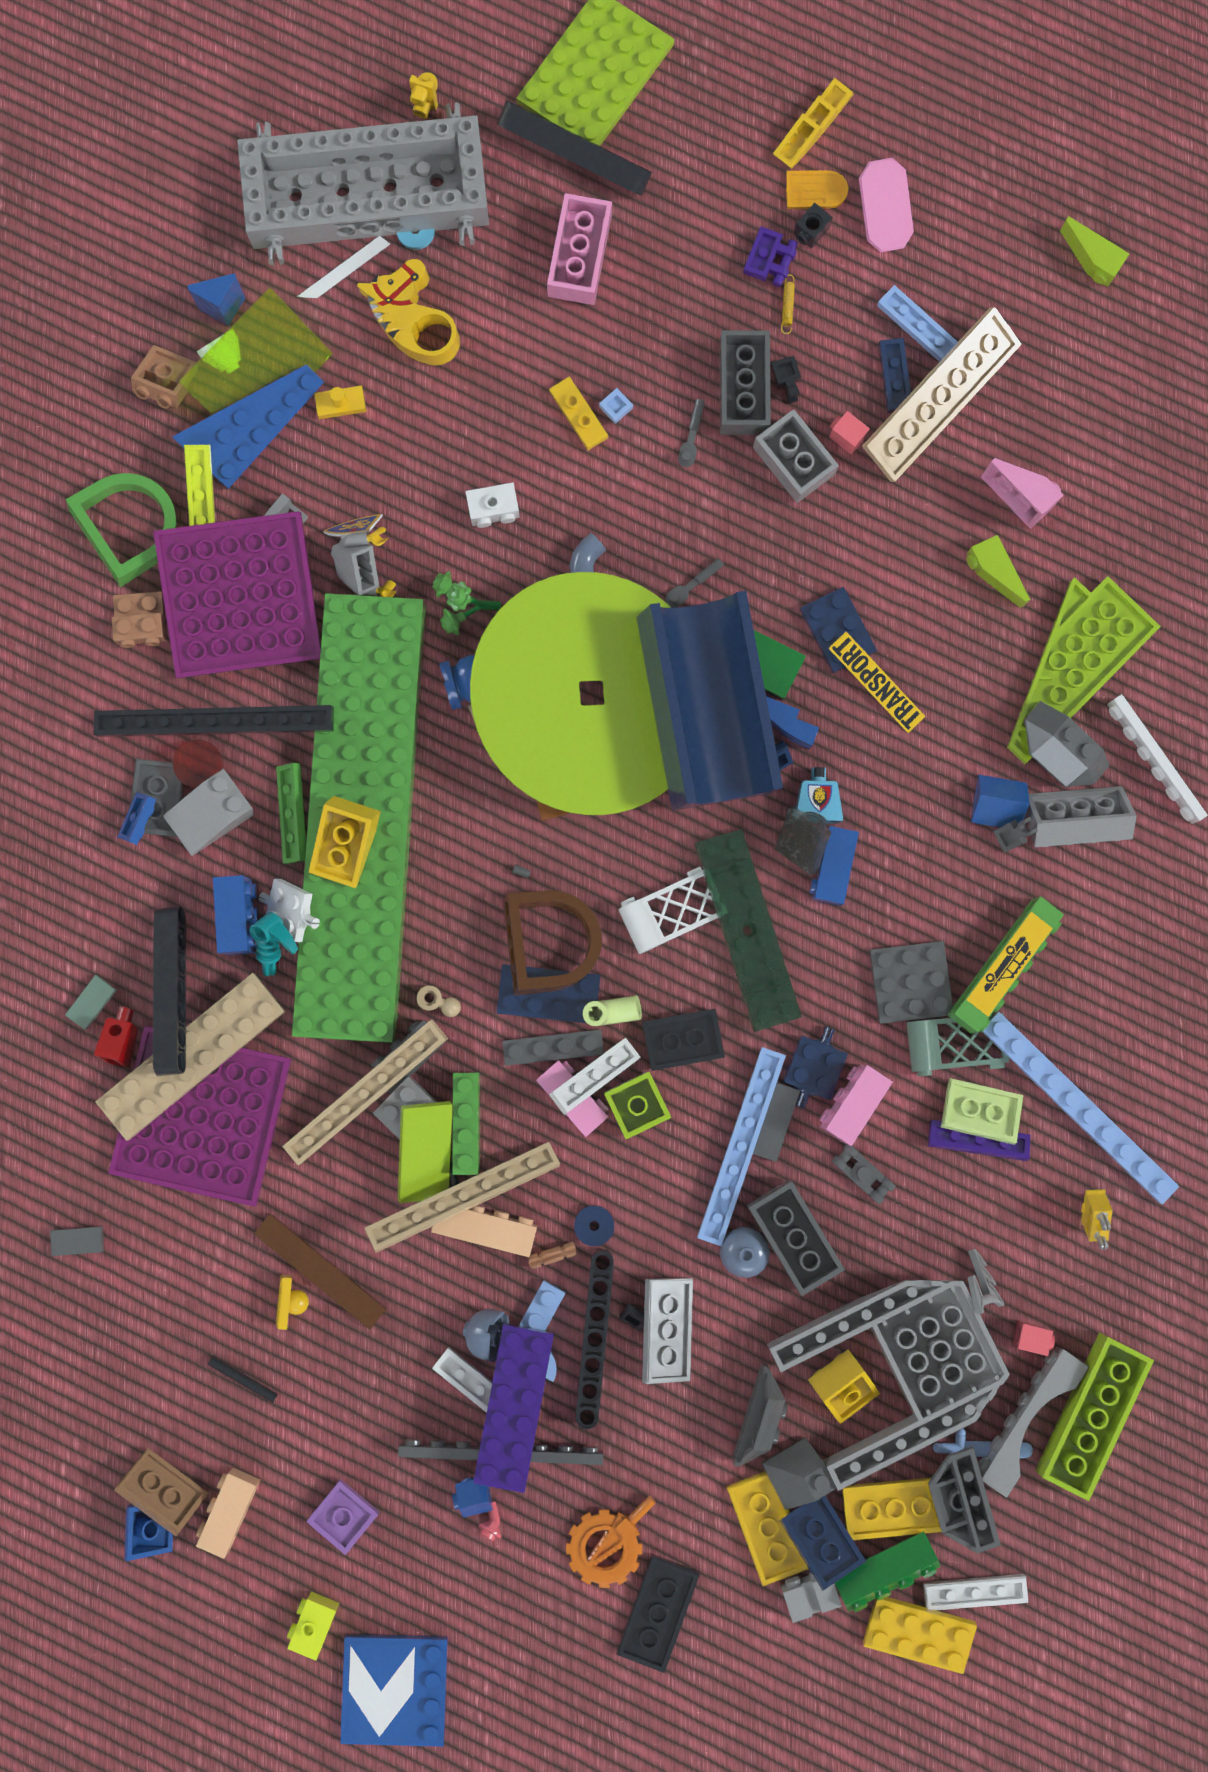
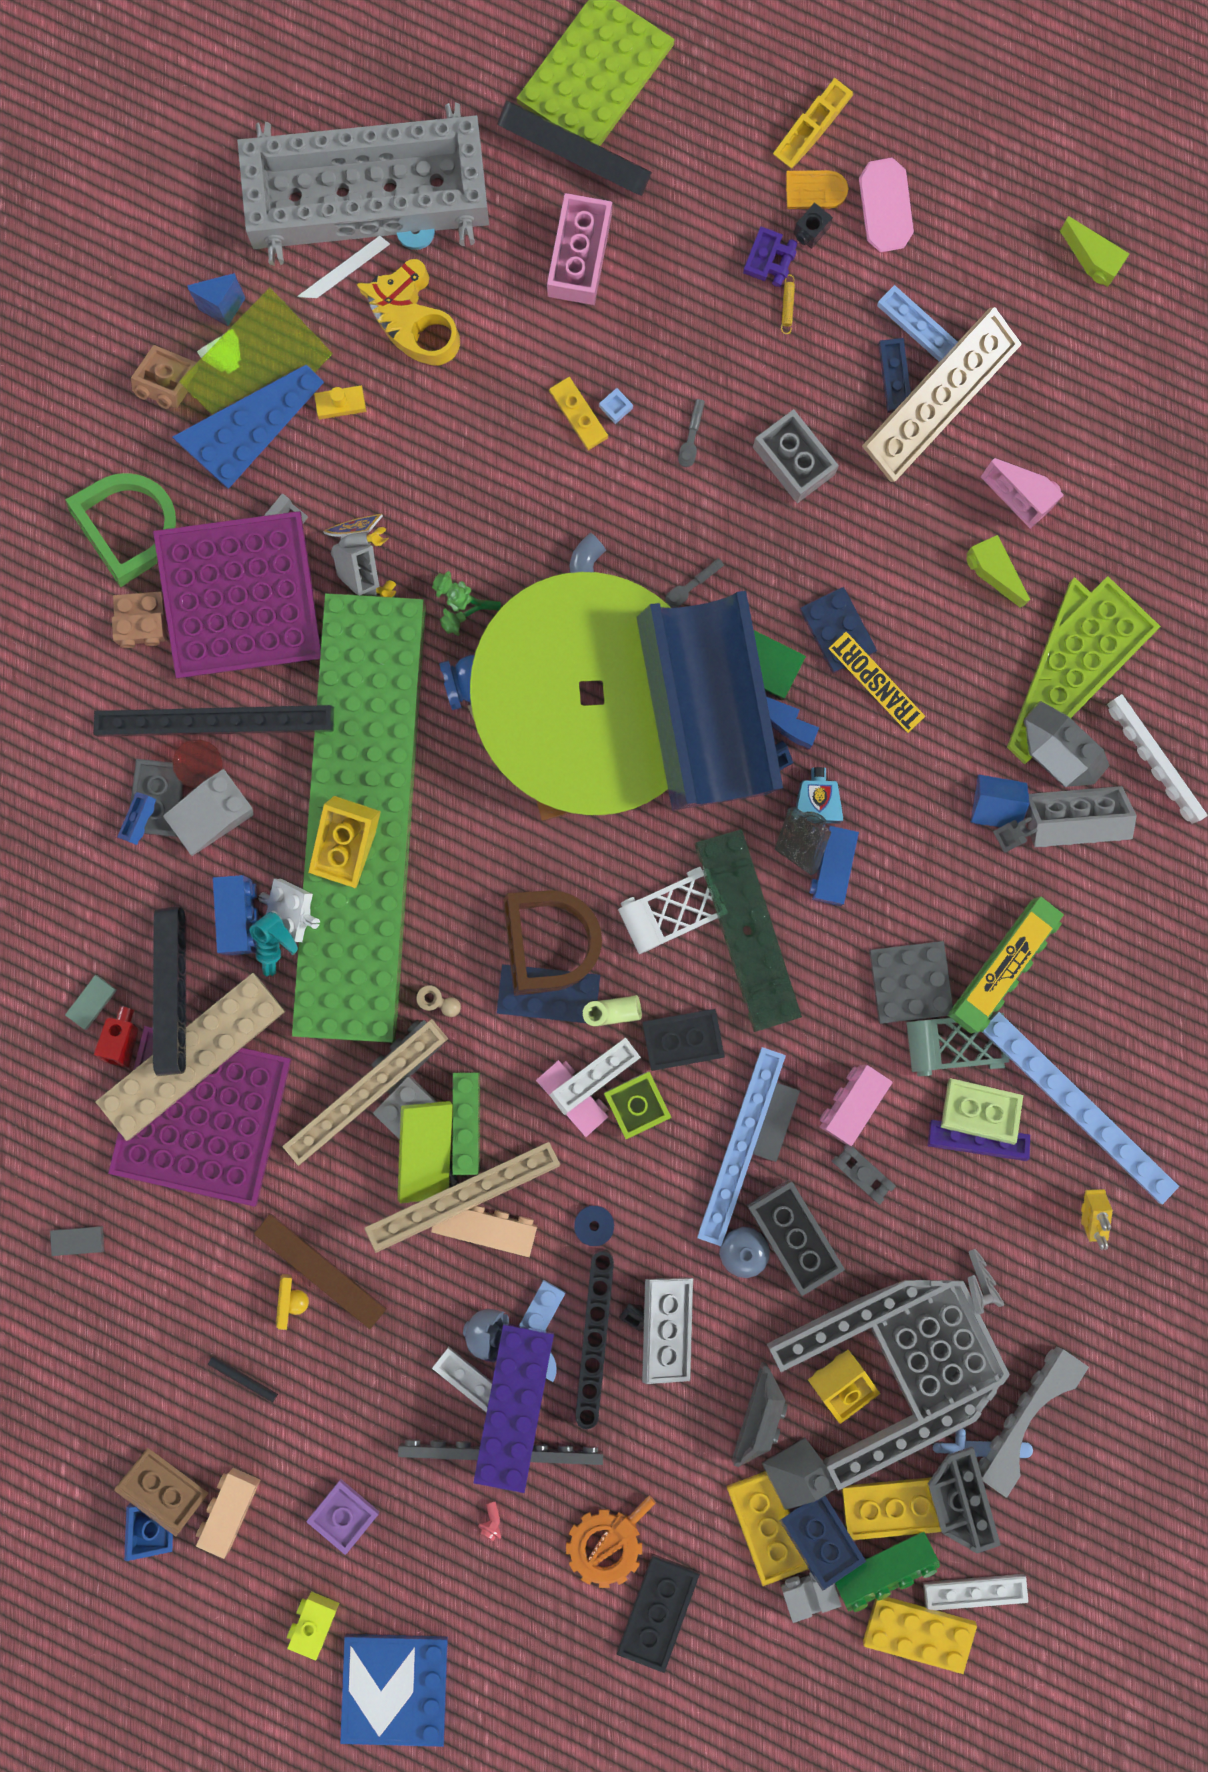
(199, 484): neon yellow tile -> none
(291, 813): bright green plate -> none
(423, 94): yellow hips -> none
(472, 1498): blue brick -> none
(492, 505): white brick -> none
(523, 872): dark grey piece -> none
(552, 1255): nougat axle -> none
(553, 1047): dark grey plate -> none
(744, 382): dark grey brick -> none
(787, 374): black plate -> none
(815, 1067): dark blue plate -> none
(848, 432): coral brick -> none
(1033, 1338): coral brick -> none
(1094, 1417): lime brick -> none

